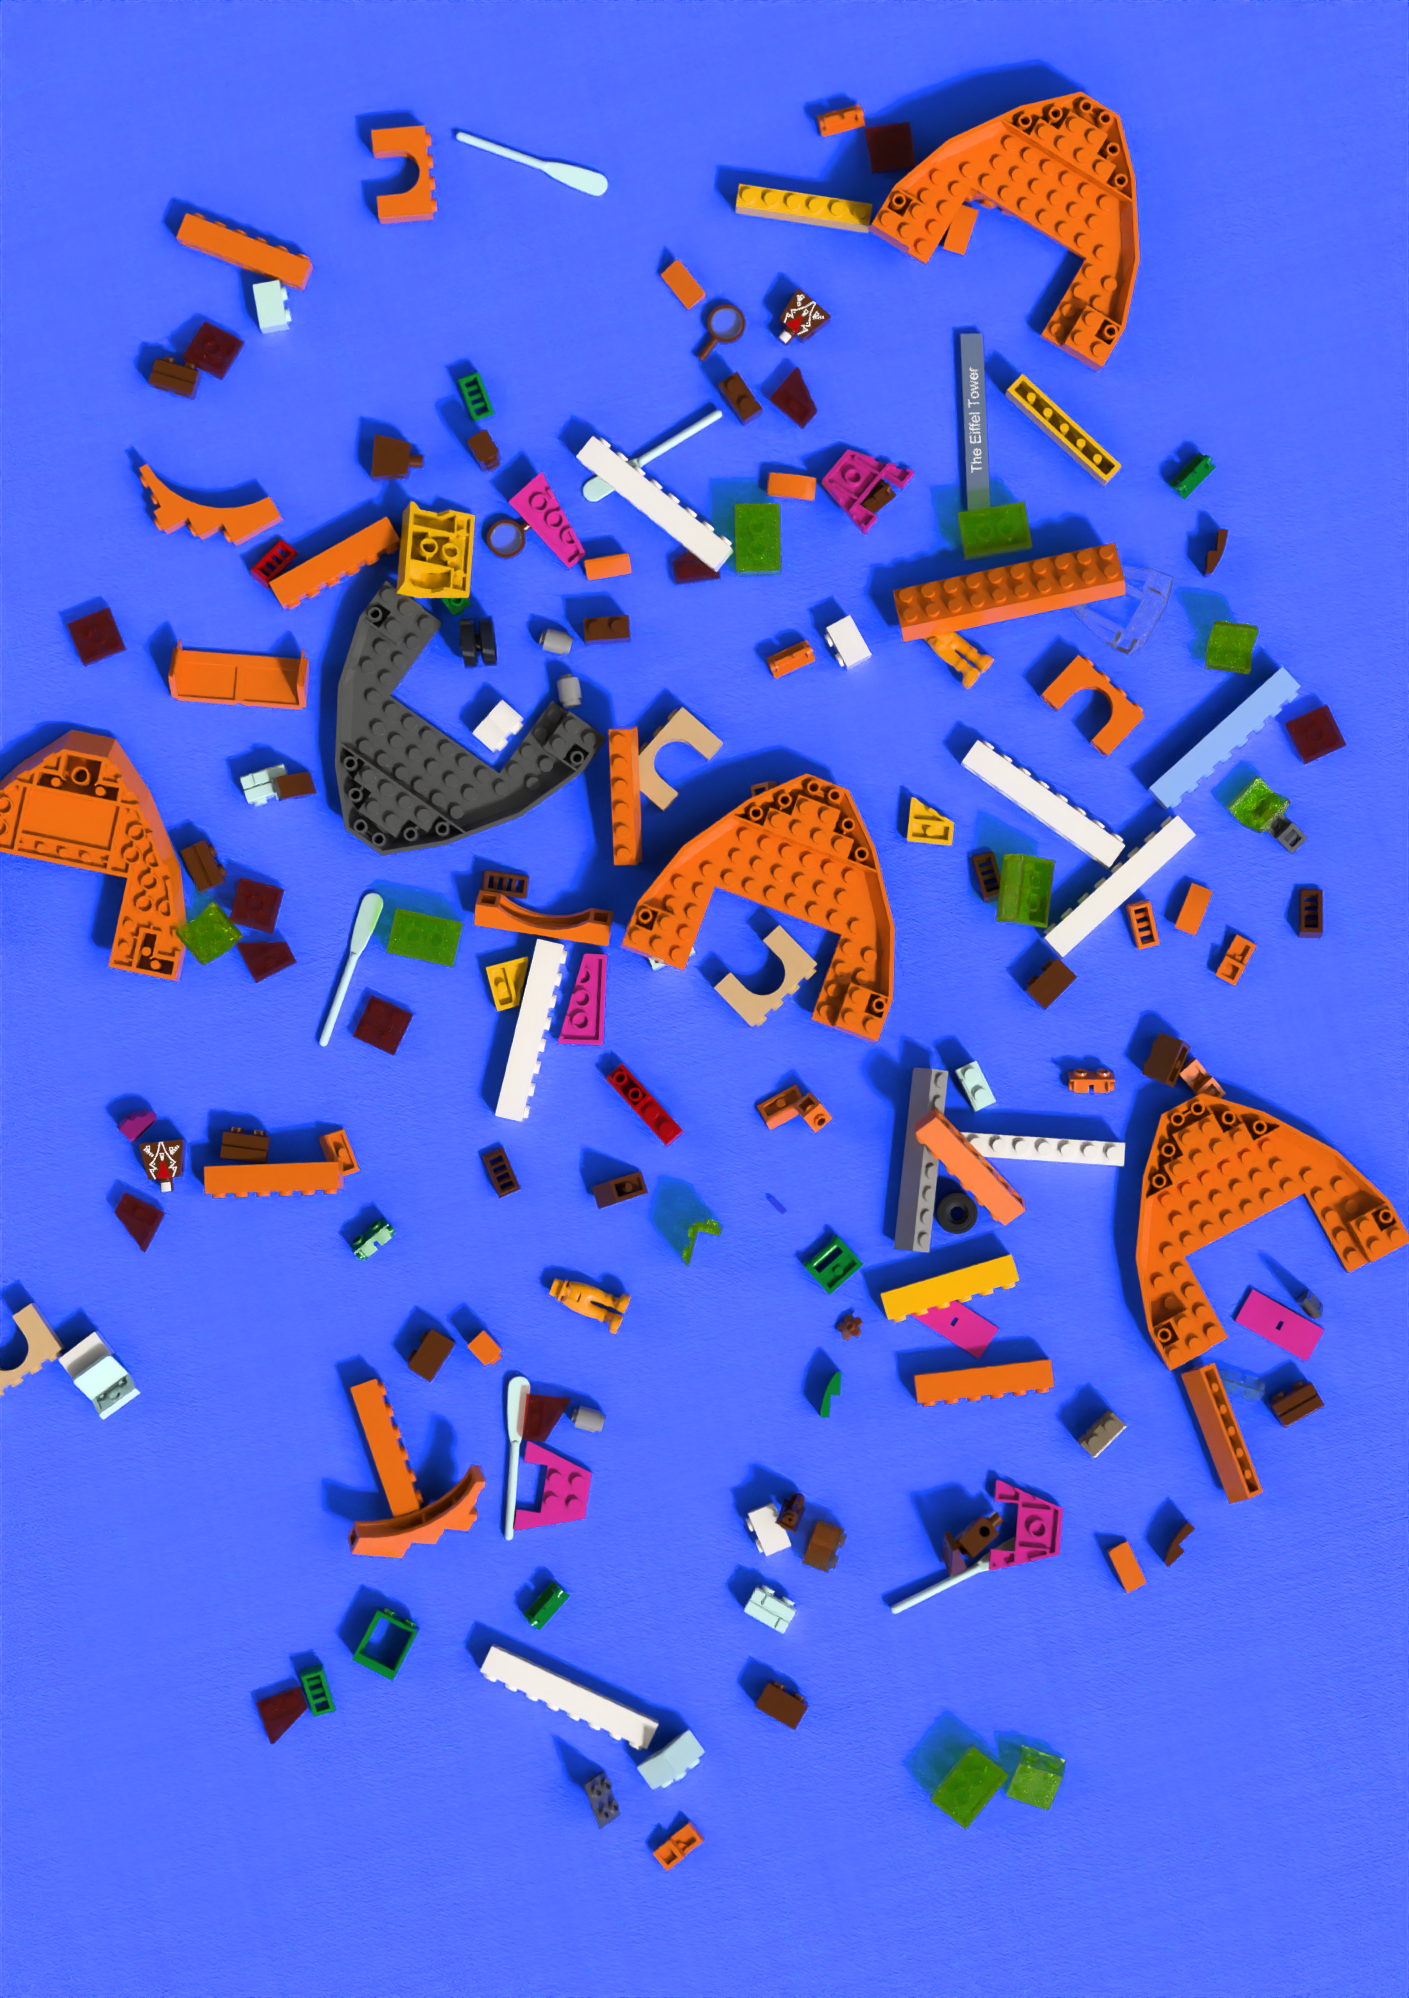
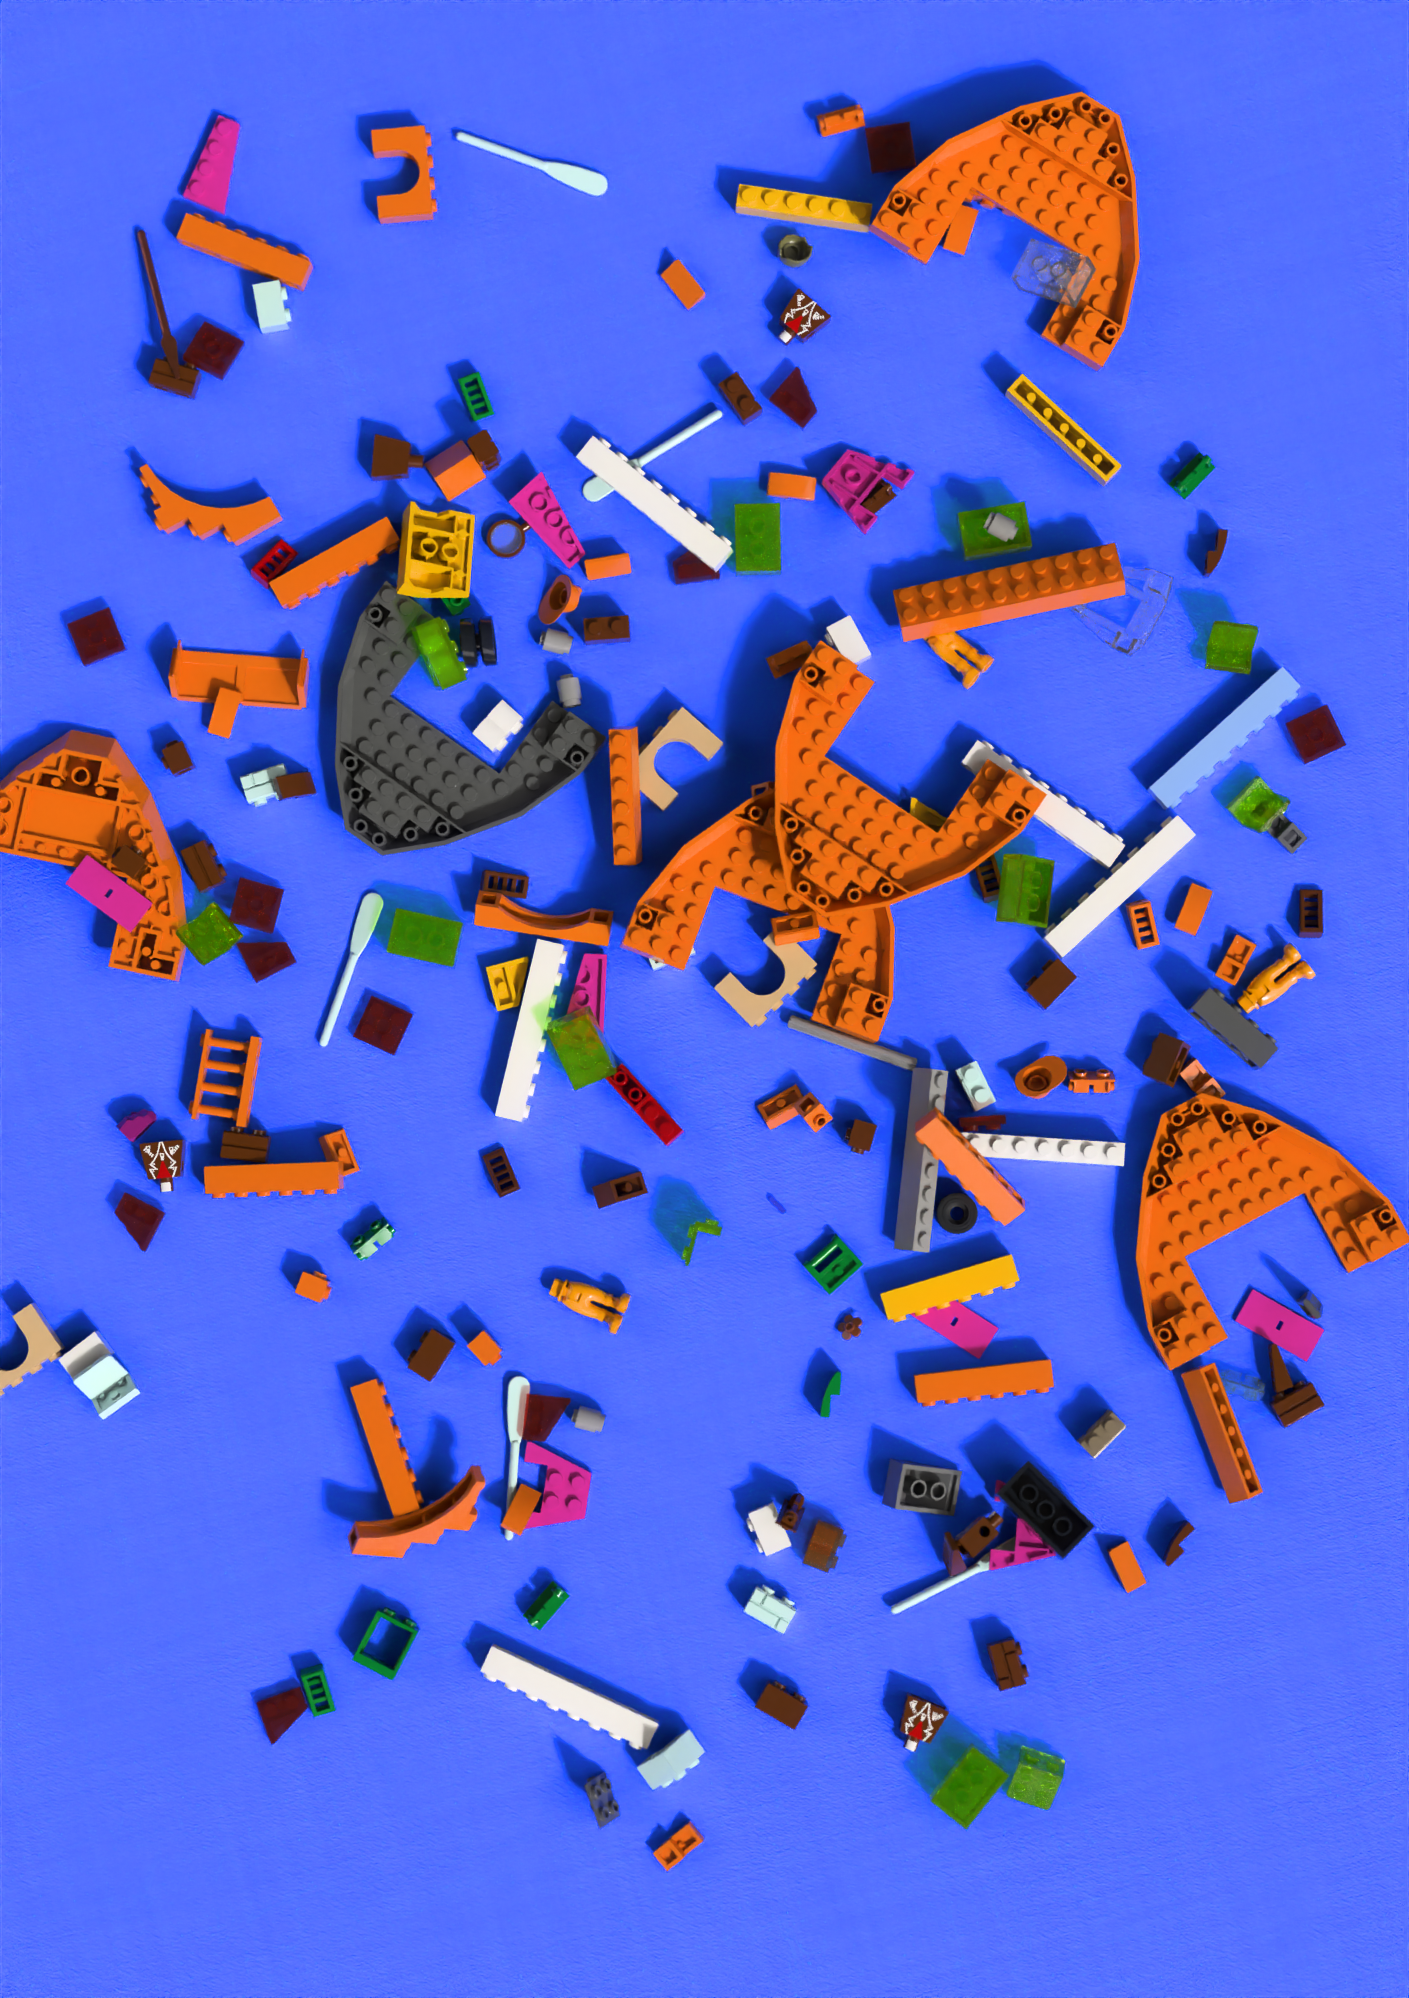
(94, 882): none -> dark pink piece
(130, 861): none -> reddish brown brick
(168, 341): none -> copper piece
(177, 758): none -> reddish brown brick
(215, 166): none -> dark pink wing
(224, 712): none -> orange slope
(247, 1069): none -> orange fence
(314, 1286): none -> orange brick
(439, 652): none -> clear neon green brick
(455, 470): none -> orange slope
(520, 1509): none -> orange slope
(559, 599): none -> orange piece
(582, 1048): none -> clear neon green brick
(725, 326): piece -> none
(794, 251): none -> olive hair
(795, 928): none -> orange slope
(848, 843): none -> orange piece
(852, 1043): none -> light grey axle
(860, 1136): none -> reddish brown brick
(920, 1720): none -> reddish brown torso
(921, 1487): none -> slope
(975, 421): sand blue tile -> none
(991, 1122): none -> clear red plate
(1001, 526): none -> light grey brick
(1006, 1663): none -> reddish brown brick
(1041, 1077): none -> orange piece
(1044, 1510): none -> black brick
(1053, 273): none -> clear brick
(1081, 676): orange arch -> none
(1232, 1028): none -> dark grey brick
(1264, 990): none -> light orange piece
(1279, 1373): none -> reddish brown slope

